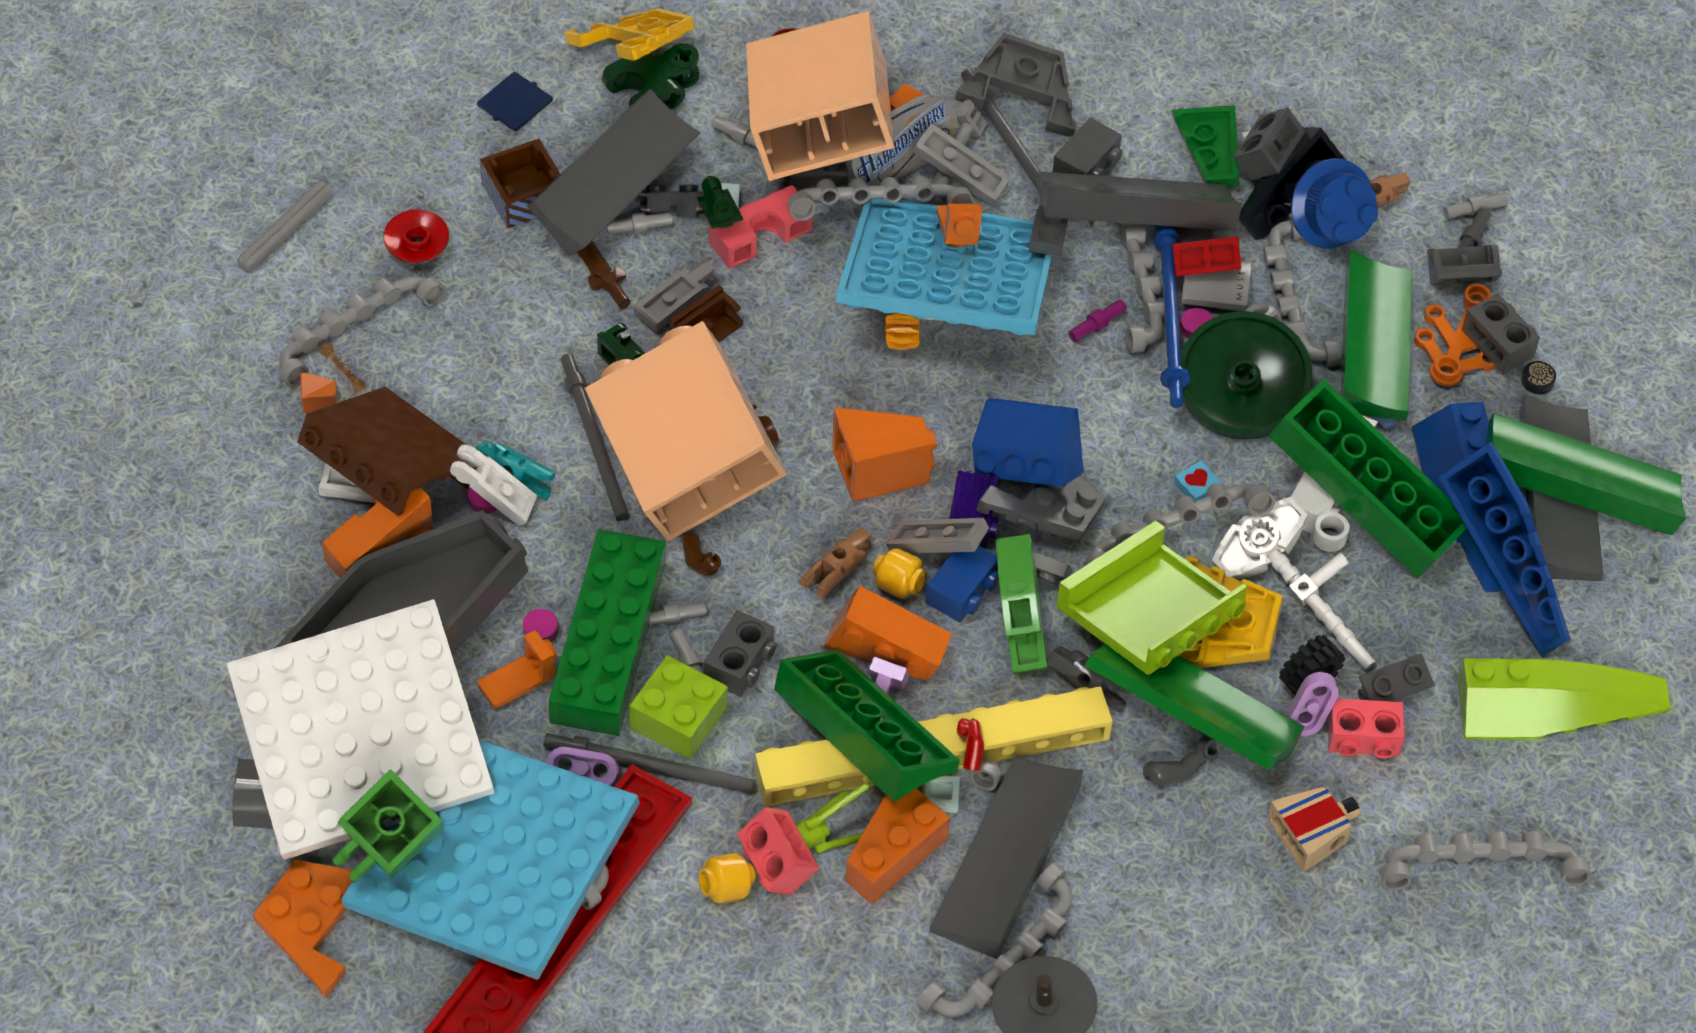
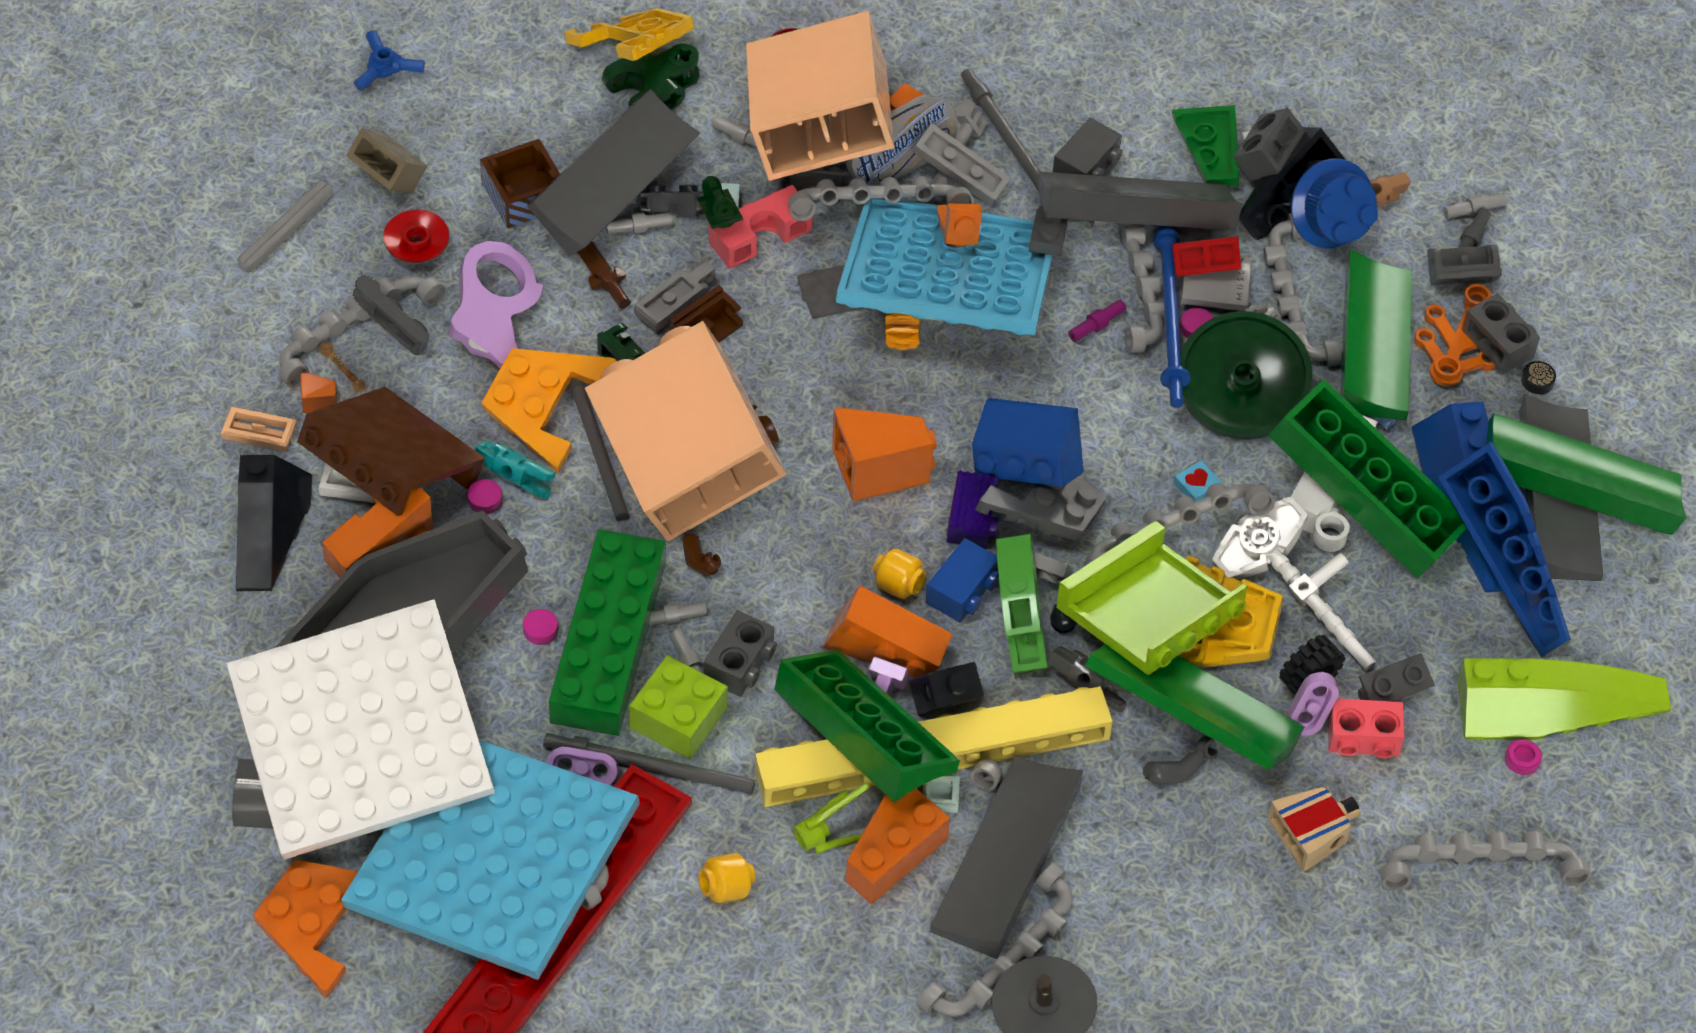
(257, 433): none -> light nougat tile
(270, 510): none -> black wedge
(384, 62): none -> blue piece
(386, 161): none -> dark tan brick
(389, 849): bright green hinge -> none
(390, 315): none -> dark grey hinge
(483, 317): none -> lavender animal
(494, 484): white hinge -> none
(514, 101): dark blue piece -> none
(521, 675): orange bracket -> none
(529, 391): none -> light orange wing
(777, 851): coral brick -> none
(820, 292): none -> flat silver piece
(838, 562): medium nougat hinge -> none
(938, 535): light grey plate -> none
(947, 688): none -> black torso
(975, 743): red arm -> none
(1027, 71): dark grey wing -> none
(1060, 621): none -> black hinge
(1523, 757): none -> dark pink tile

